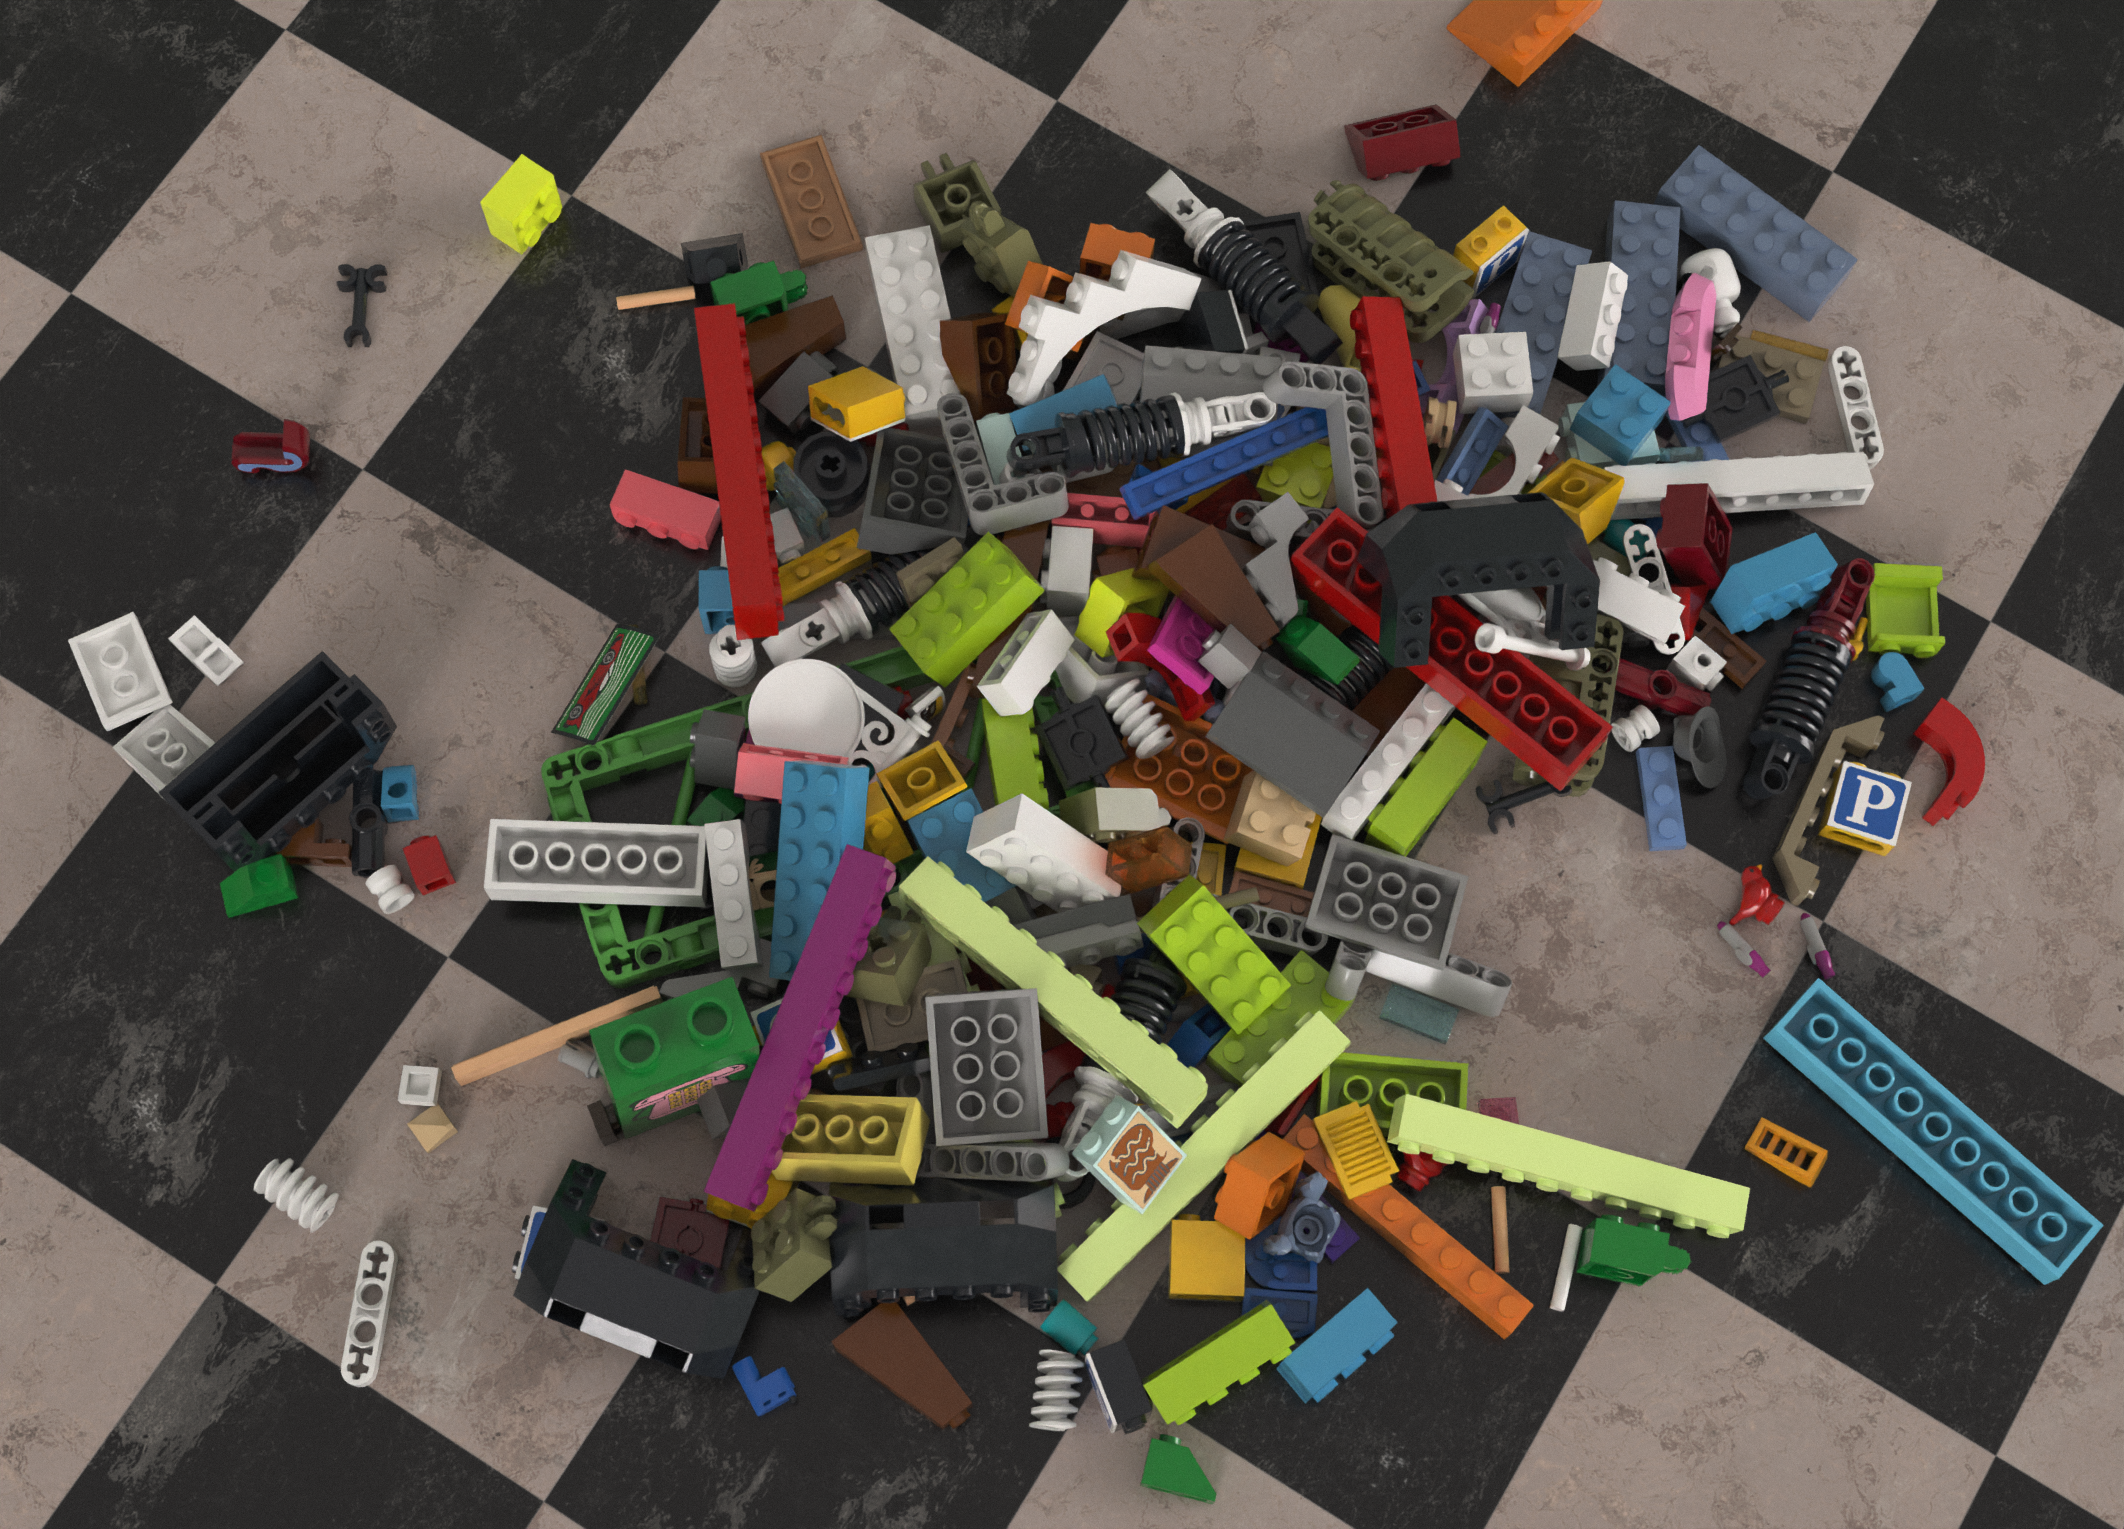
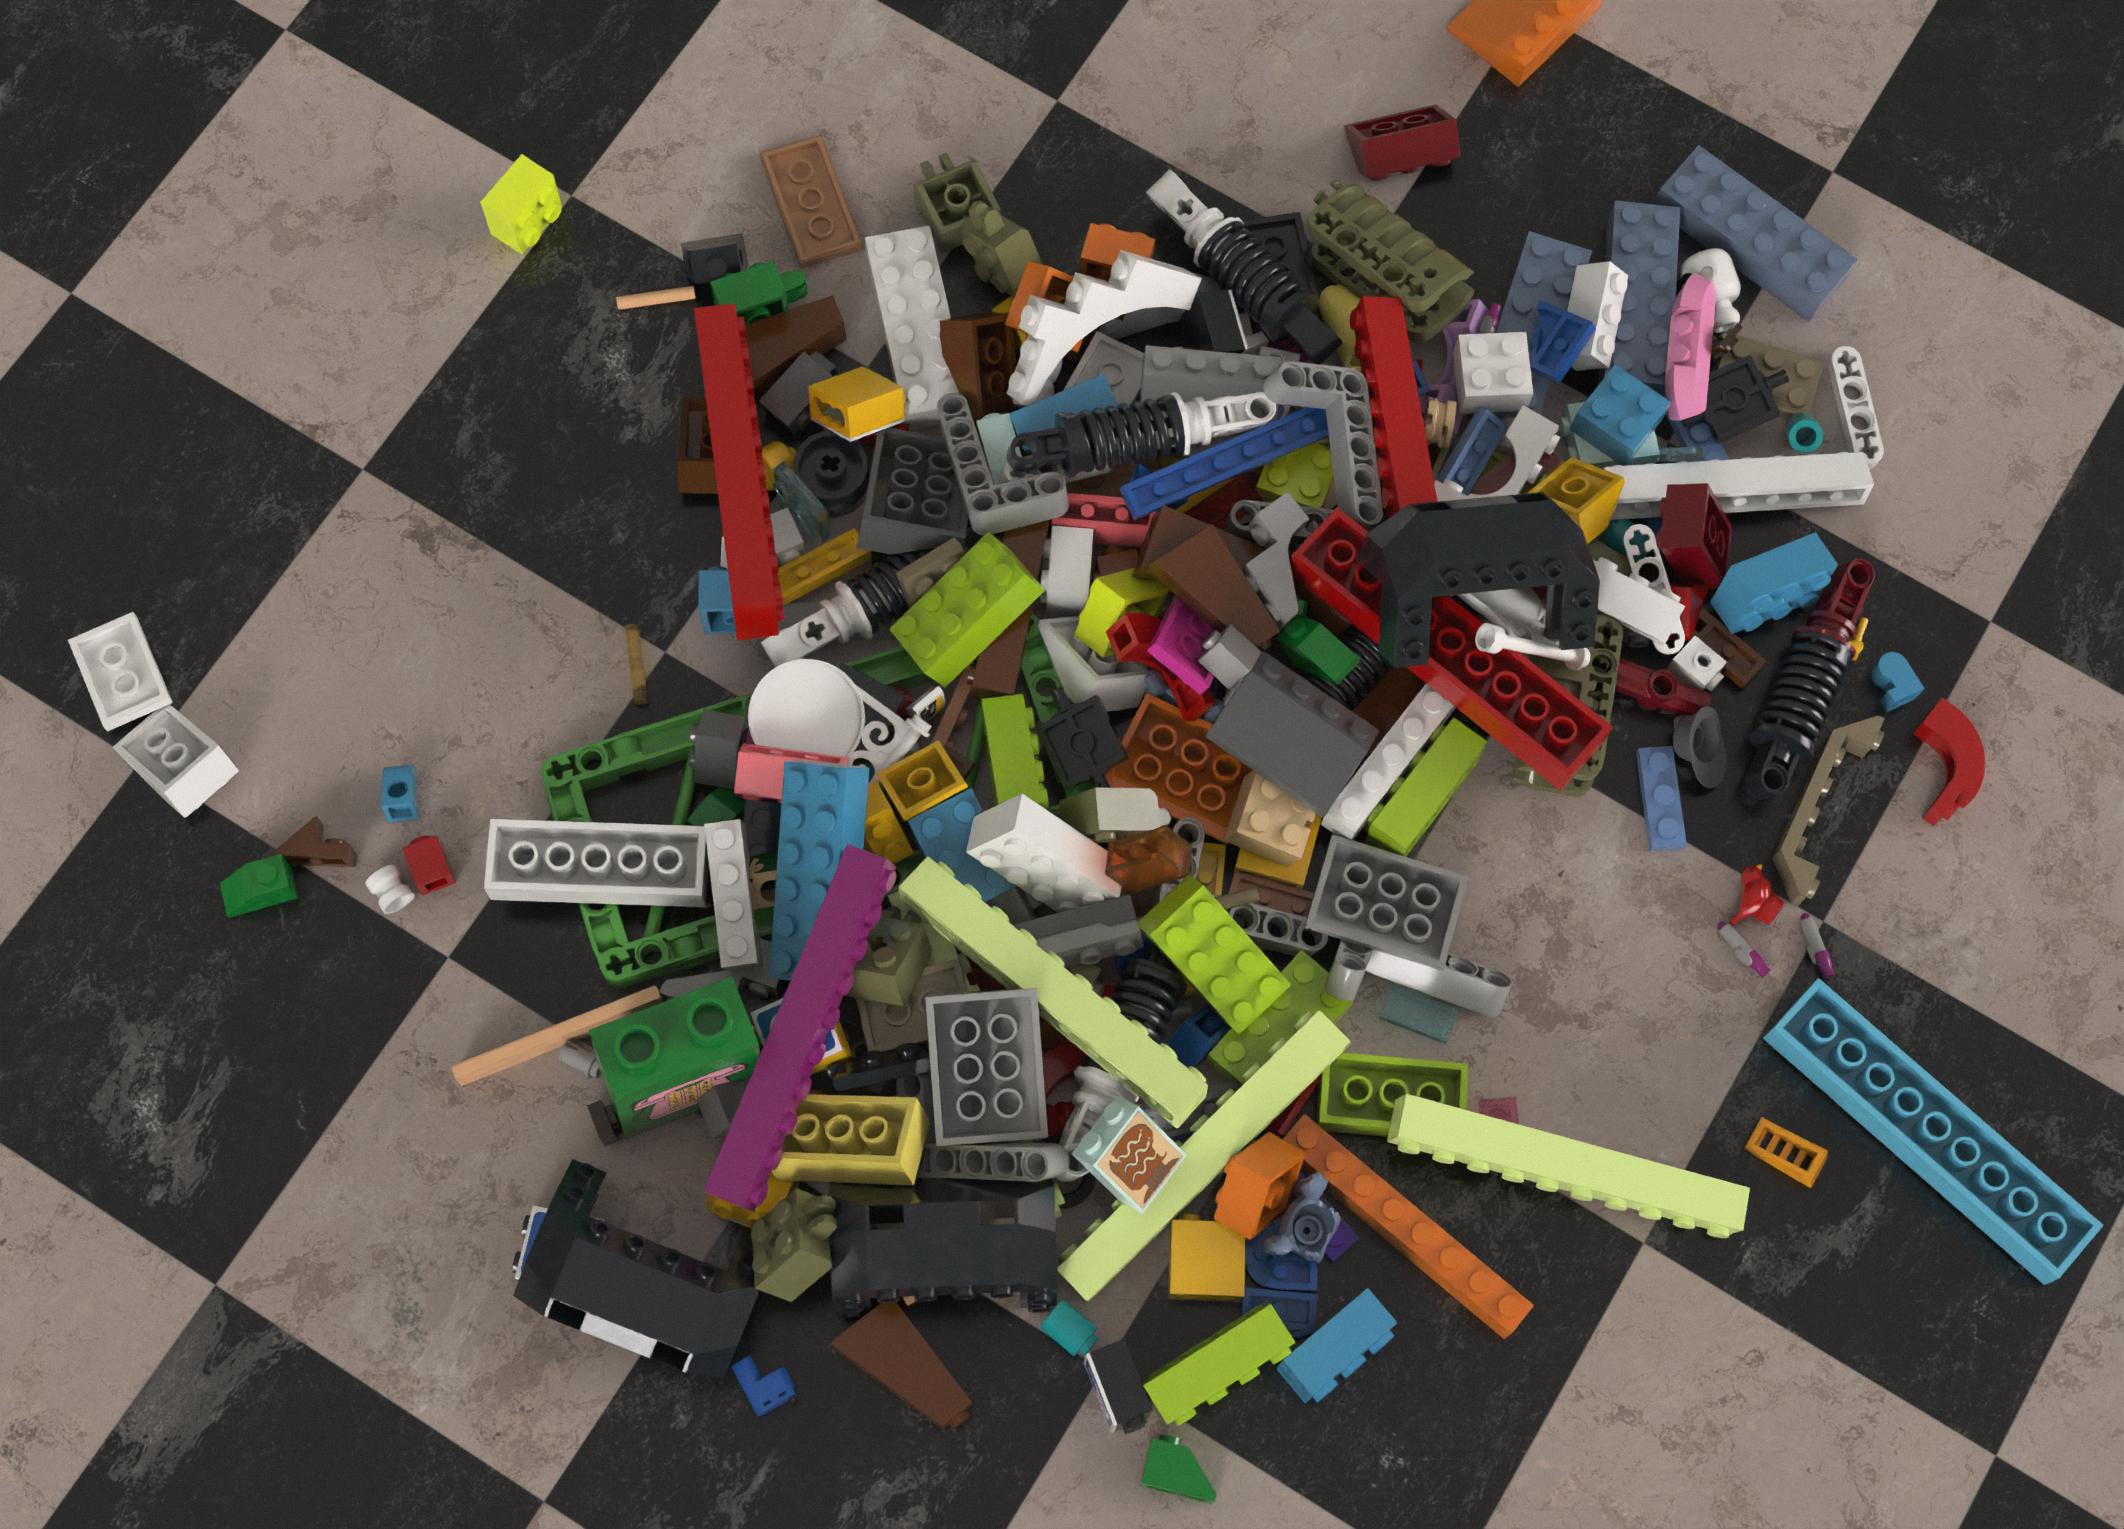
(205, 651): white slope -> none
(272, 451): dark red animal -> none
(282, 764): black wedge -> none
(296, 1195): white piece -> none
(359, 281): black bar -> none
(369, 842): black piece -> none
(369, 1313): white beam -> none
(419, 1085): white plate -> none
(432, 1128): tan slope -> none
(605, 683): sticker -> none
(665, 510): coral brick -> none
(691, 1230): dark red plate -> none
(732, 659): white piece -> none
(1026, 663): white brick -> none
(1056, 1391): white piece -> none
(1137, 721): white piece -> none
(1356, 1149): yellow window -> none
(1419, 1169): red animal -> none
(1491, 248): yellow piece -> none
(1498, 805): black bar -> none
(1500, 1230): light nougat piece -> none
(1557, 341): none -> blue wing
(1566, 1267): white piece -> none
(1628, 1251): green hinge -> none
(1636, 727): white wheel -> none
(1791, 345): clear yellow piece -> none
(1803, 432): none -> teal brick
(1865, 808): piece -> none
(1904, 610): lime panel -> none

